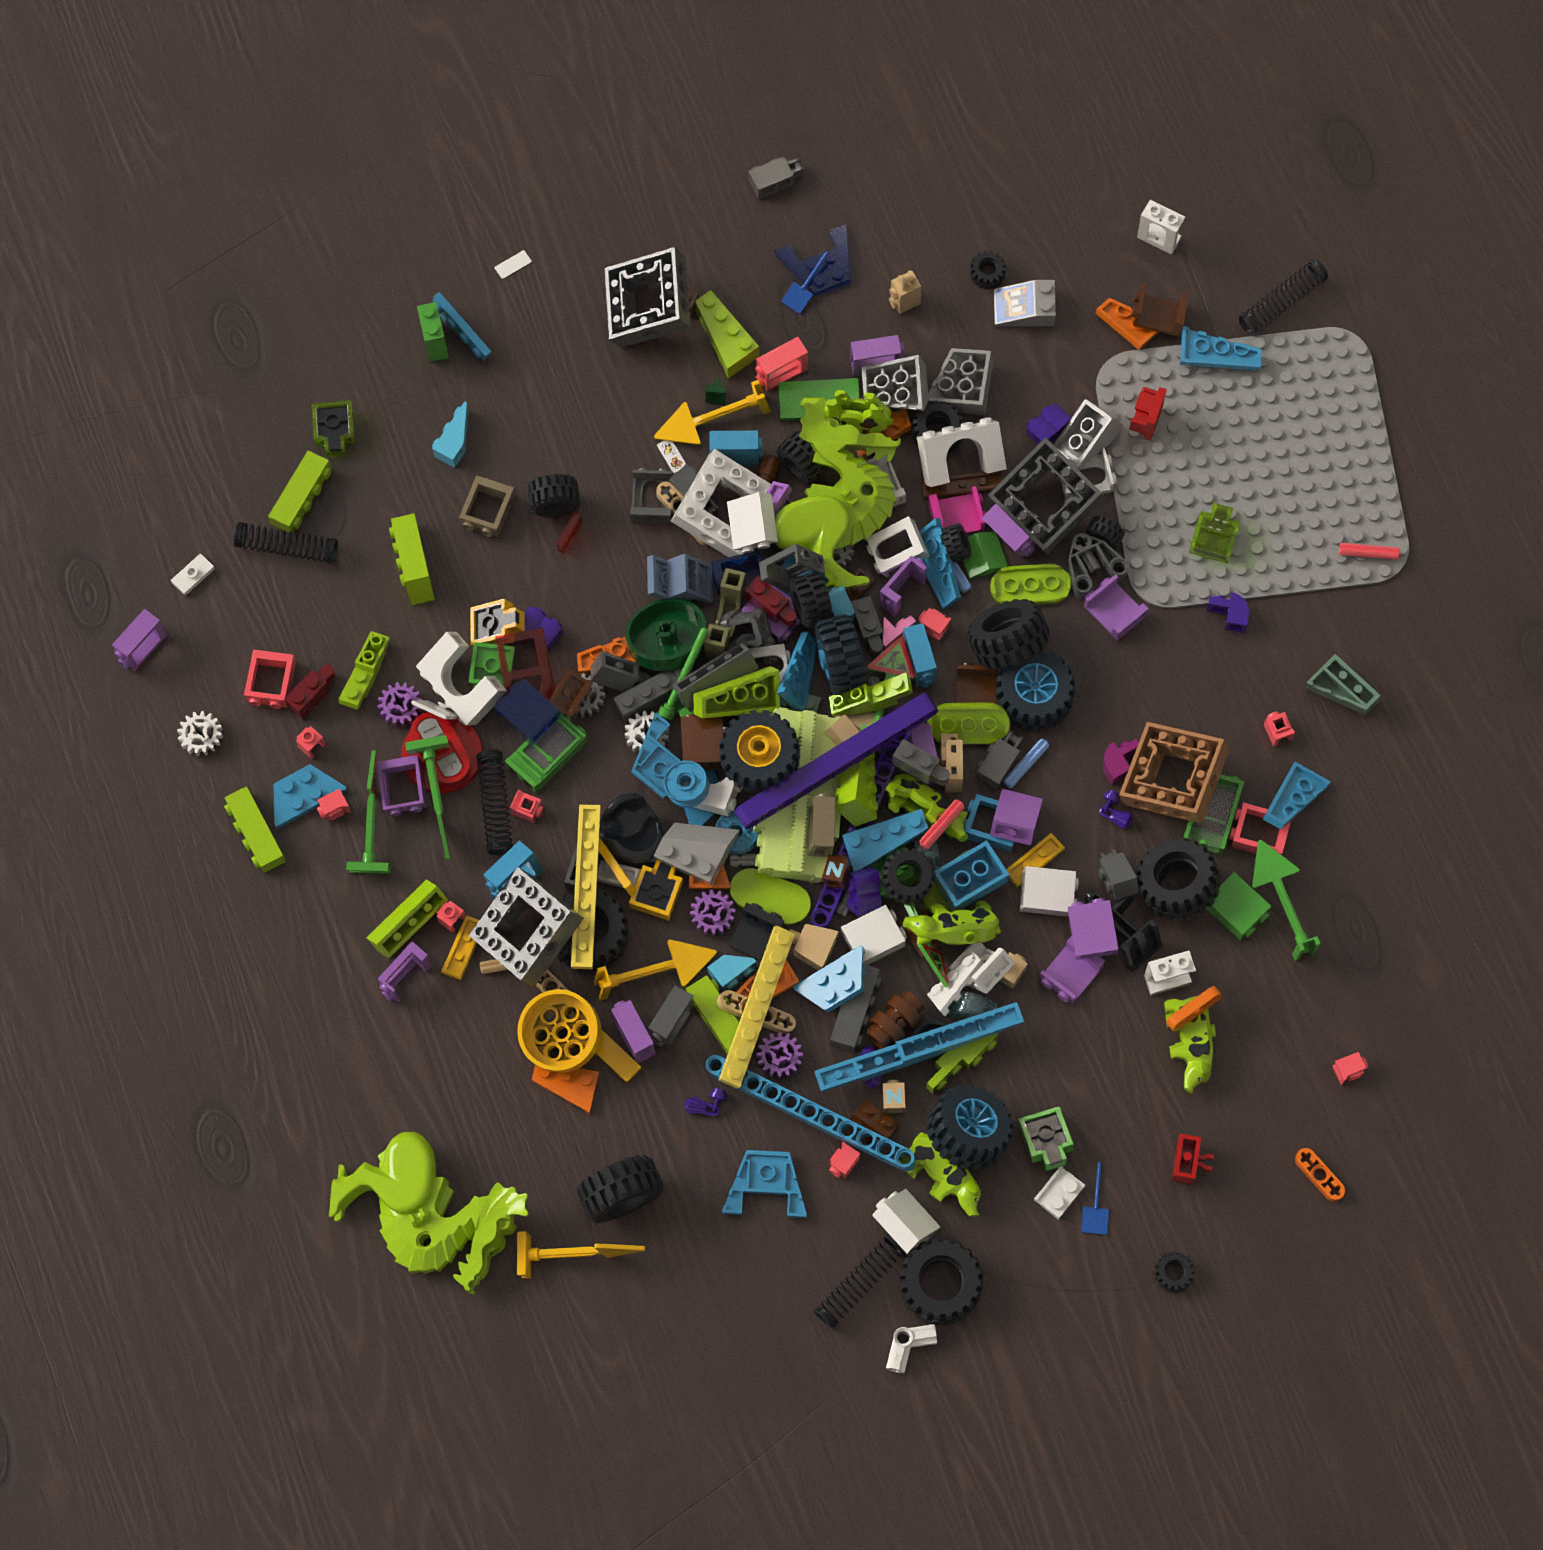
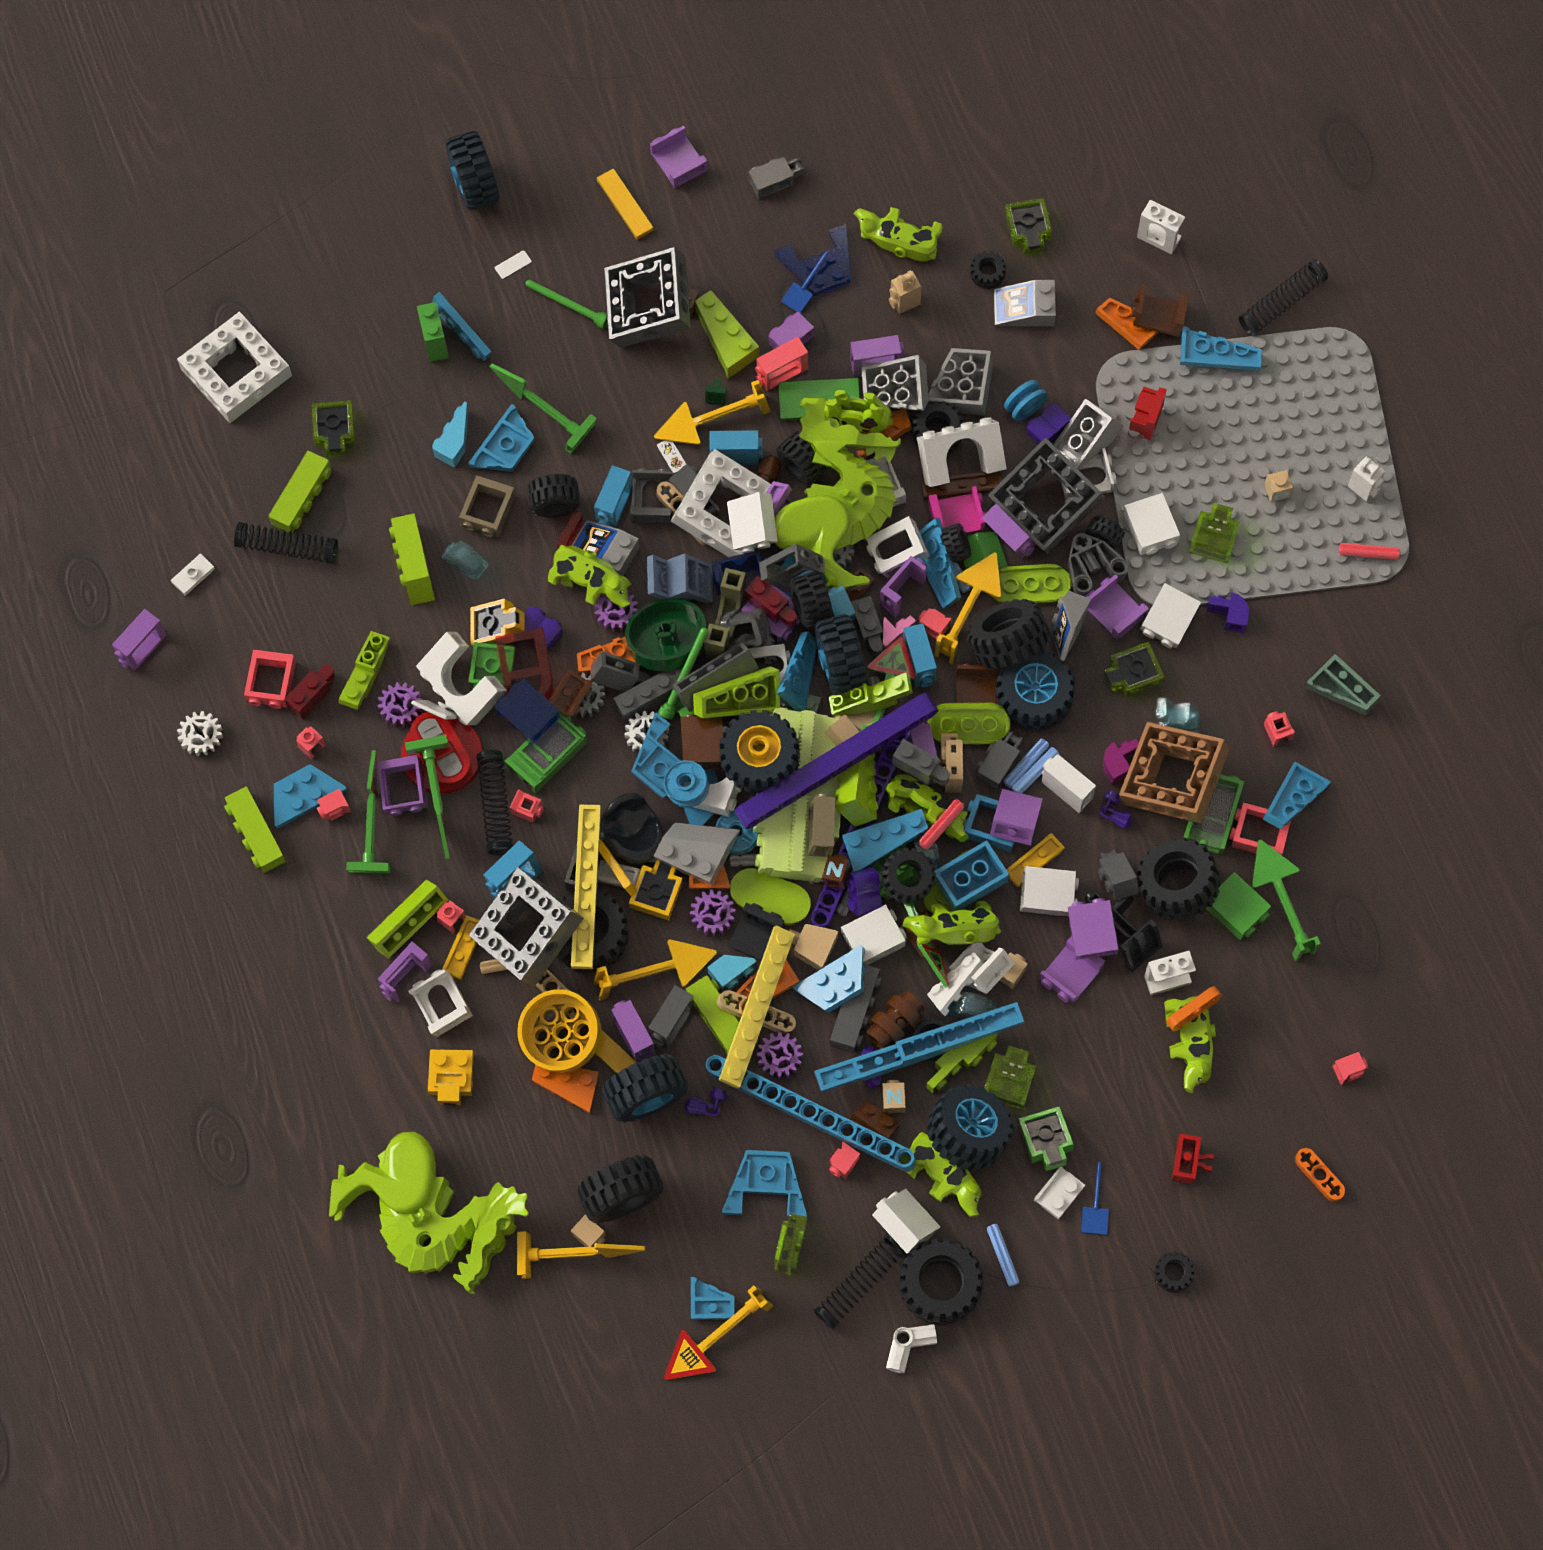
(249, 390): none -> white brick
(420, 992): none -> white panel
(450, 1075): none -> yellow piece
(466, 559): none -> clear light blue brick
(472, 170): none -> black wheel
(504, 444): none -> dark azure wing
(518, 386): none -> bright green piece
(588, 1232): none -> tan brick
(591, 572): none -> lime animal
(600, 319): none -> bright green piece
(609, 544): none -> slope
(613, 497): none -> dark azure window
(613, 617): none -> medium lavender gear
(625, 204): none -> yellow tile
(645, 1088): none -> black wheel
(678, 157): none -> medium lavender panel
(689, 1358): none -> yellow piece
(709, 1302): none -> dark azure wing
(790, 1244): none -> clear neon green piece
(793, 327): none -> medium lavender brick
(898, 236): none -> lime animal
(983, 578): none -> yellow piece
(1003, 1255): none -> light blue axle
(1011, 1077): none -> clear neon green piece
(1025, 400): none -> dark azure wheel
(1028, 224): none -> piece
(1034, 772): none -> light blue axle
(1068, 621): none -> light grey slope
(1068, 783): none -> white brick
(1134, 670): none -> piece
(1151, 524): none -> white brick
(1170, 616): none -> white brick
(1179, 716): none -> clear light blue brick
(1278, 486): none -> tan brick
(1366, 479): none -> white brick

